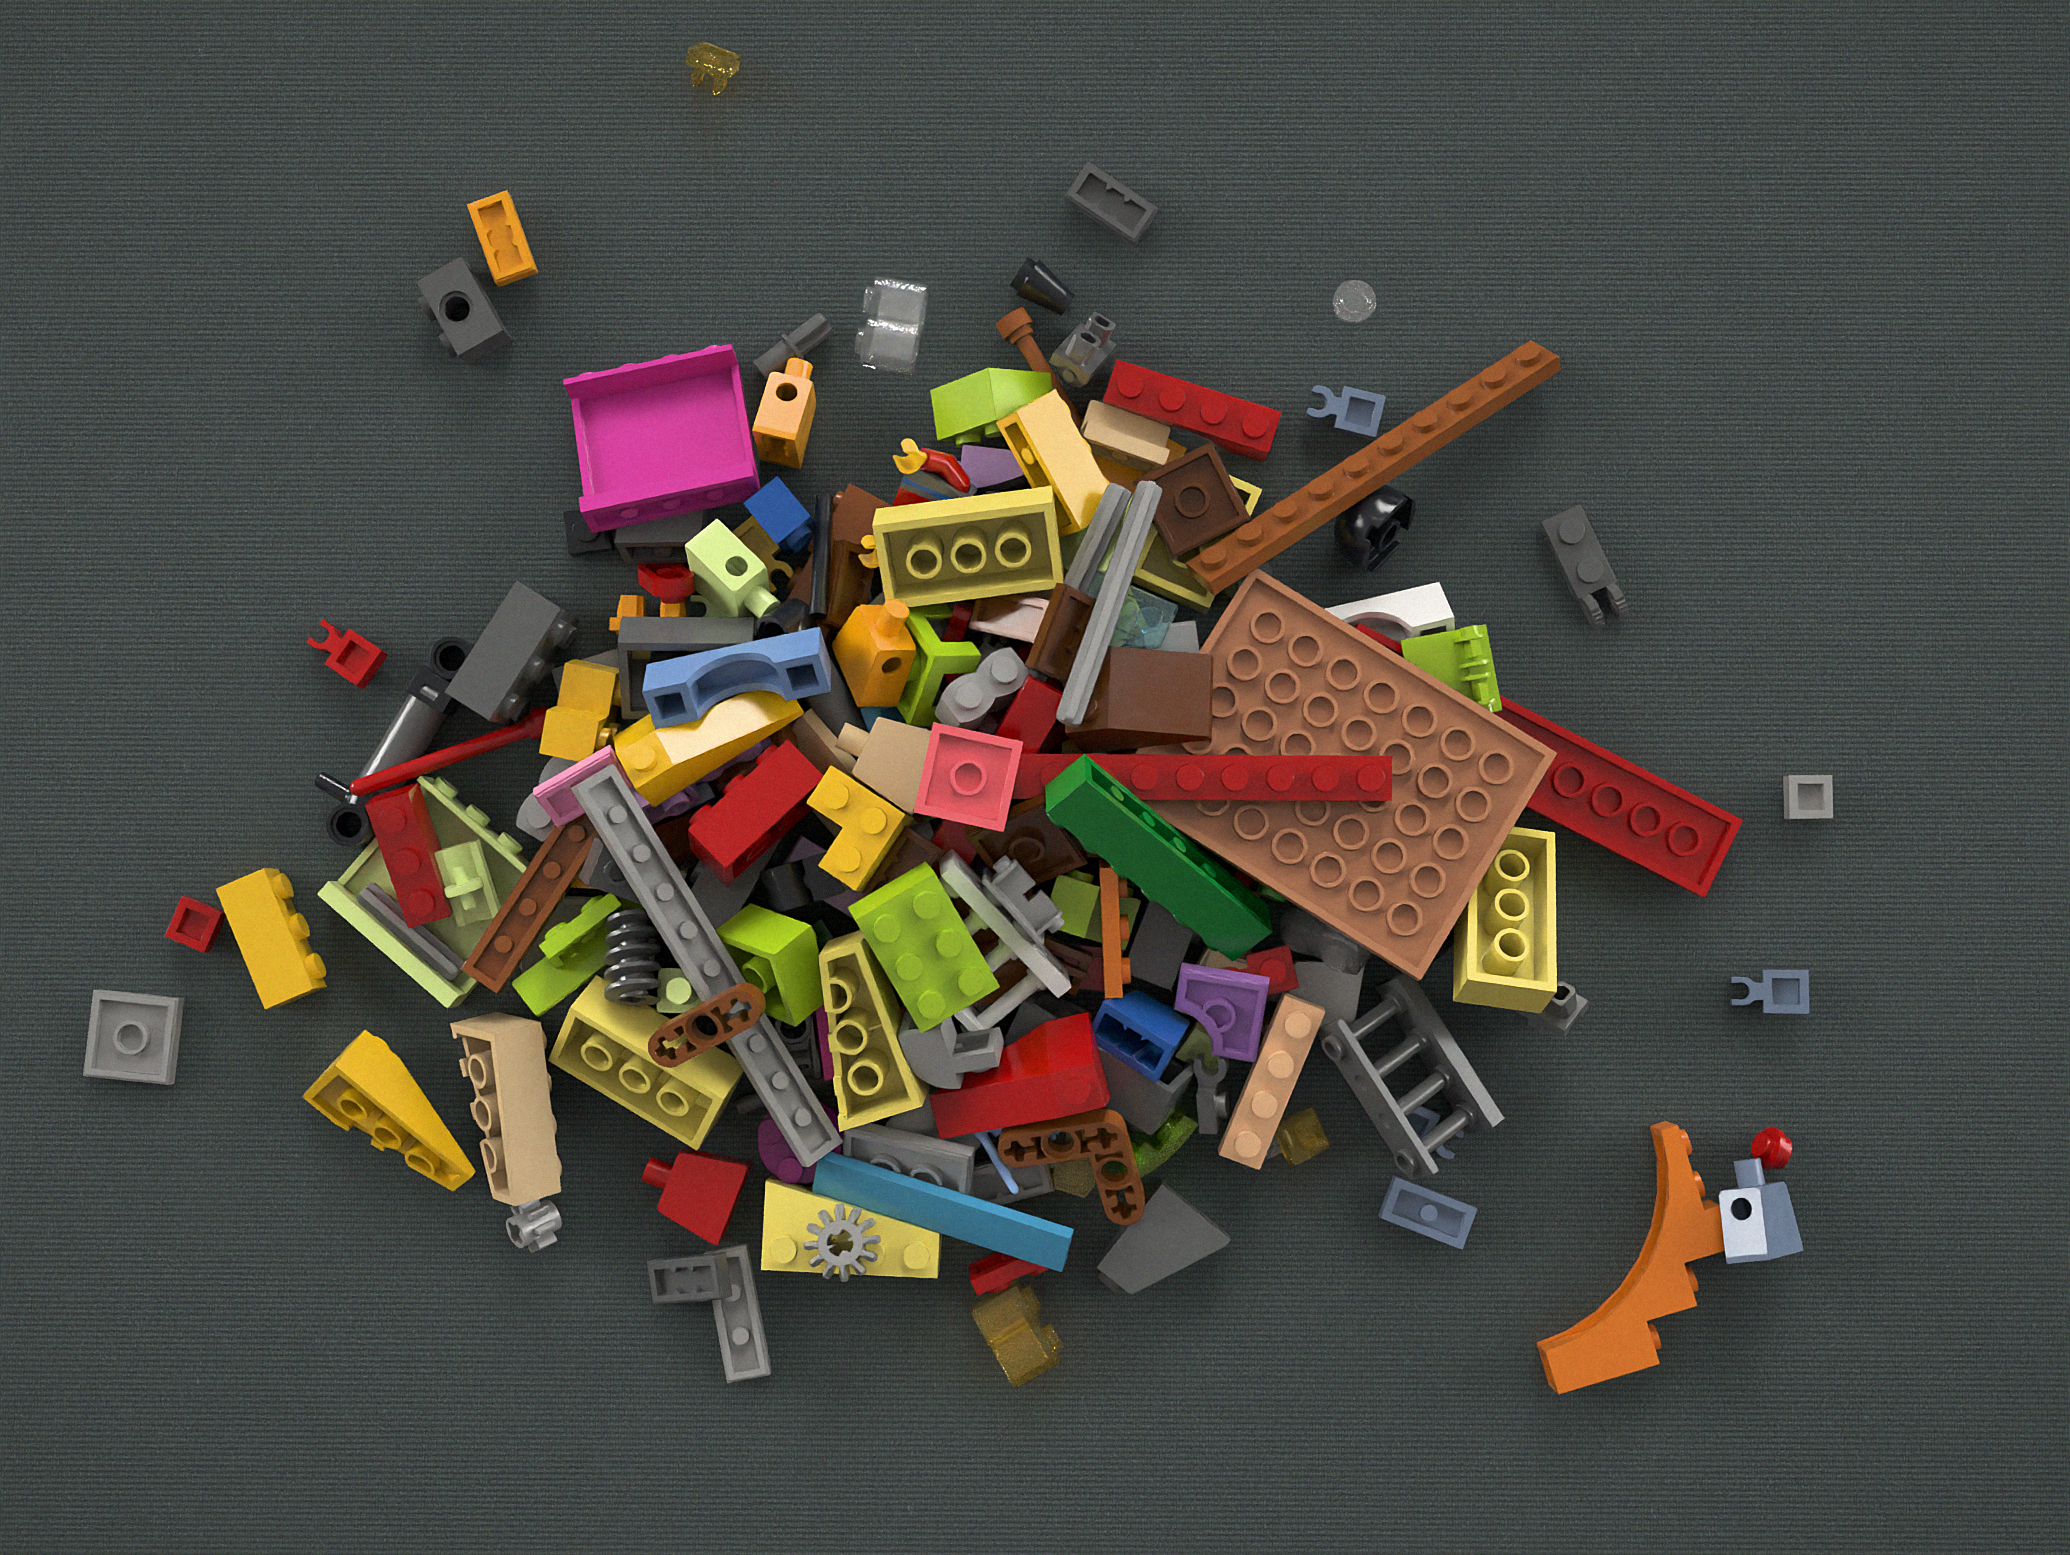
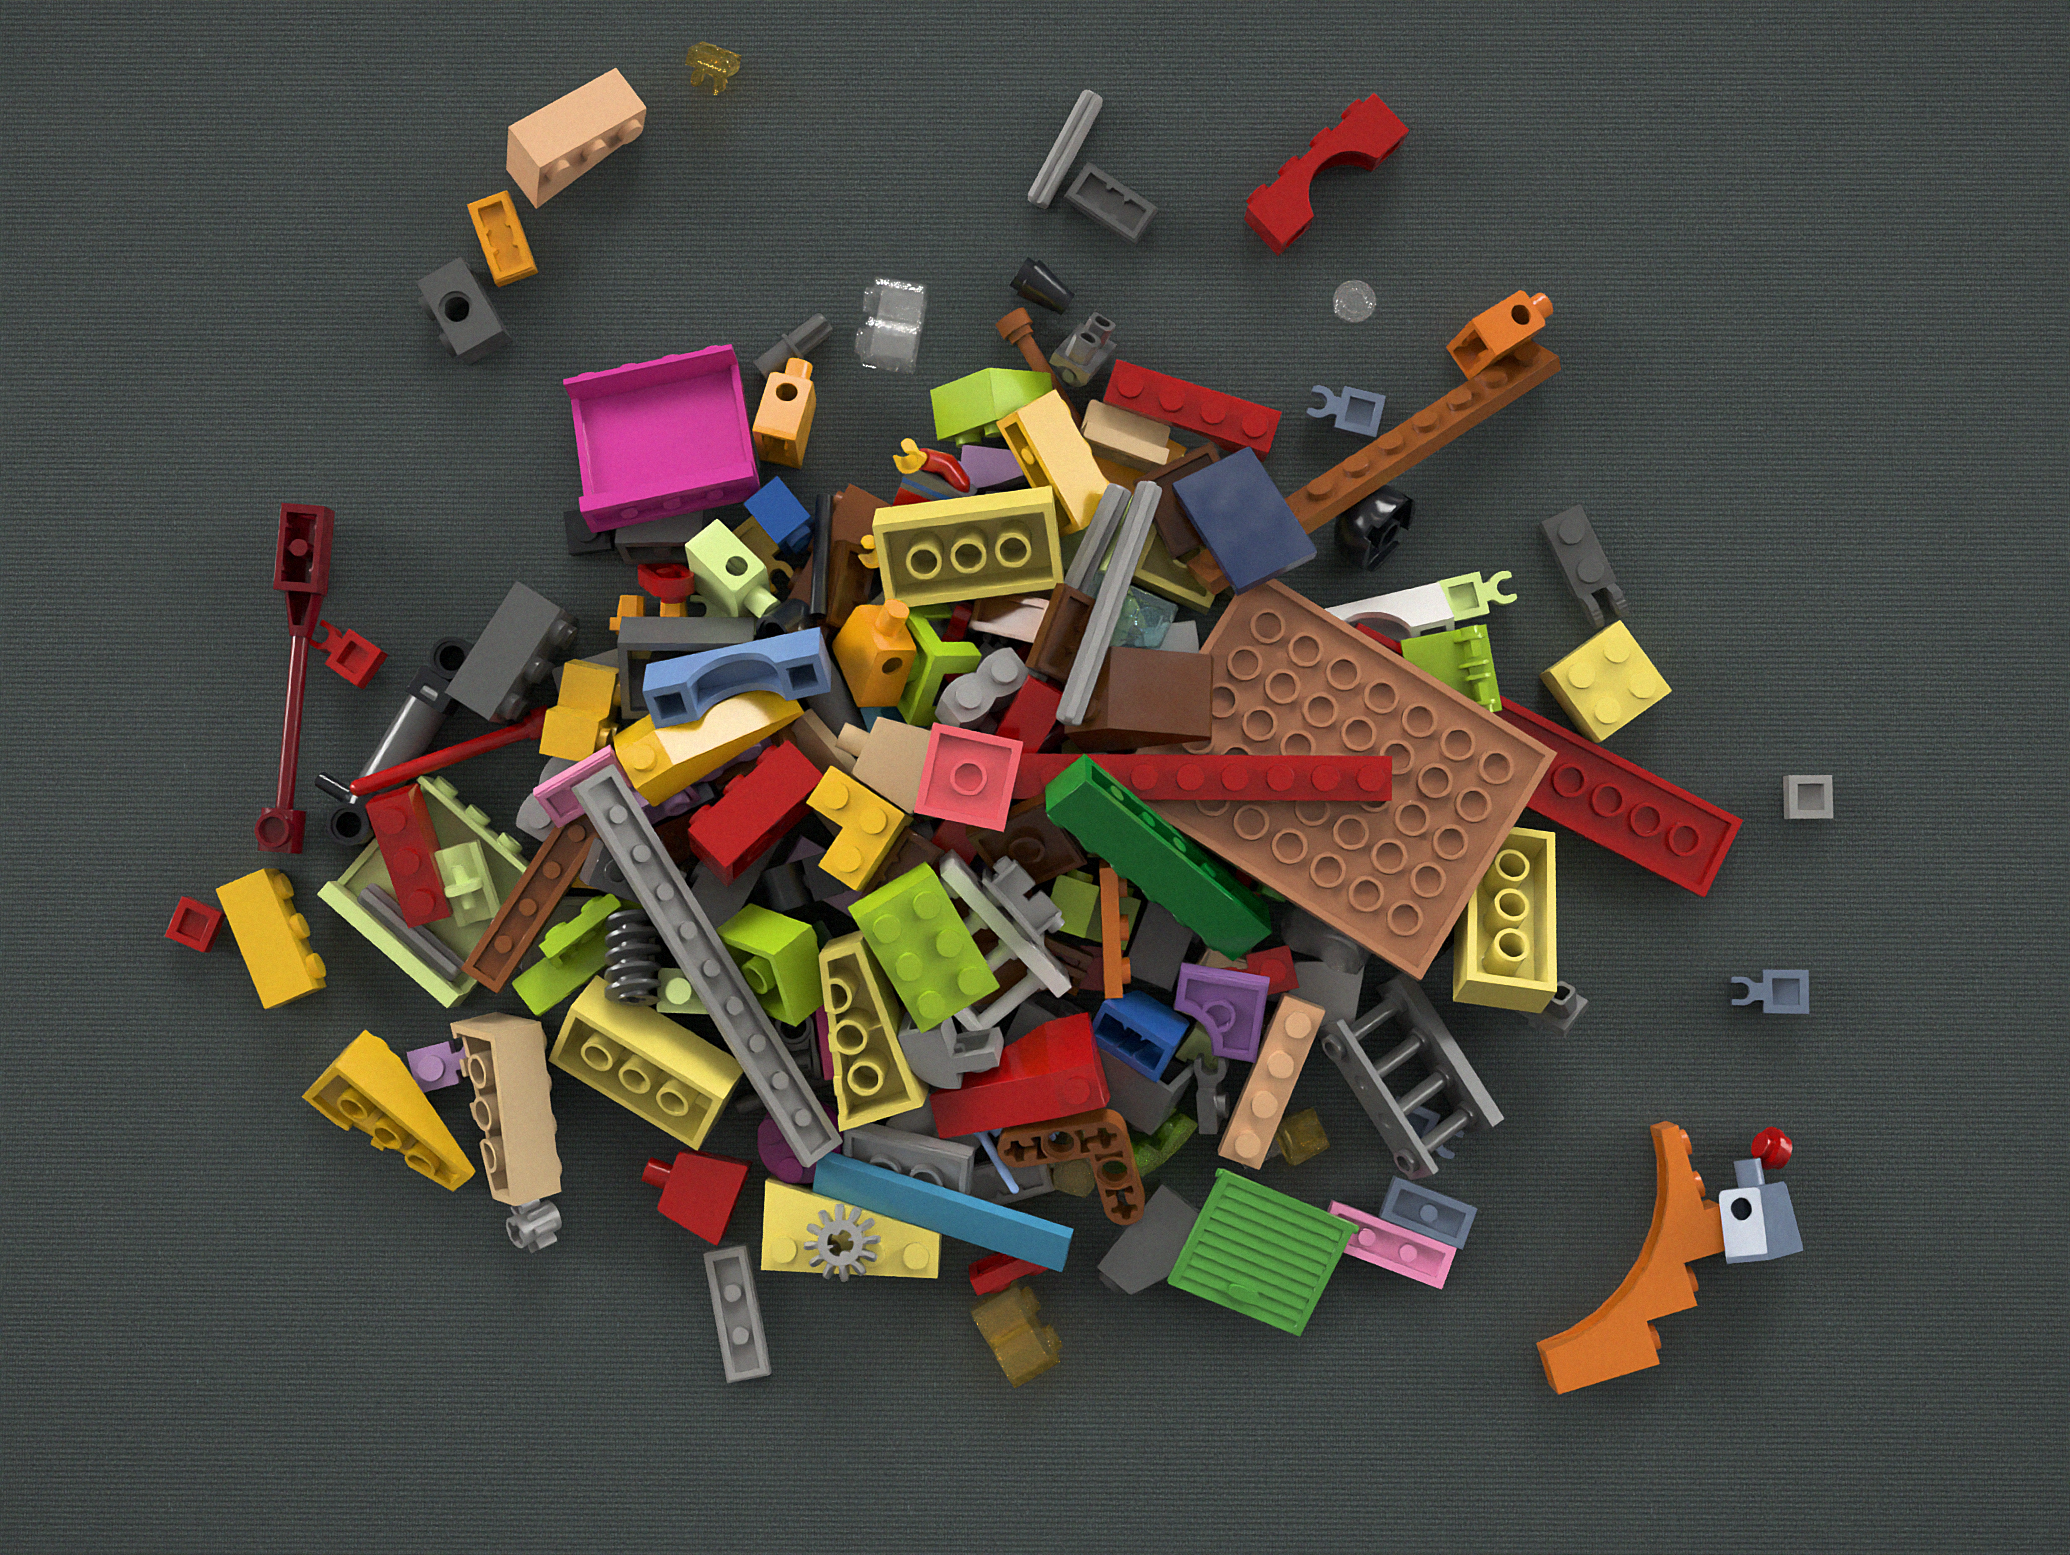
(133, 1037): light grey tile -> none
(303, 577): none -> dark red bar
(436, 1066): none -> lavender plate
(572, 135): none -> light nougat wedge
(689, 1278): dark grey plate -> none
(716, 1009): dark orange beam -> none
(1065, 149): none -> light grey axle
(1243, 520): none -> dark blue tile
(1261, 1252): none -> bright green piece
(1362, 139): none -> red arch
(1396, 1246): none -> bright pink plate
(1469, 596): none -> yellowish green plate
(1499, 331): none -> orange torso
(1605, 683): none -> light yellow brick

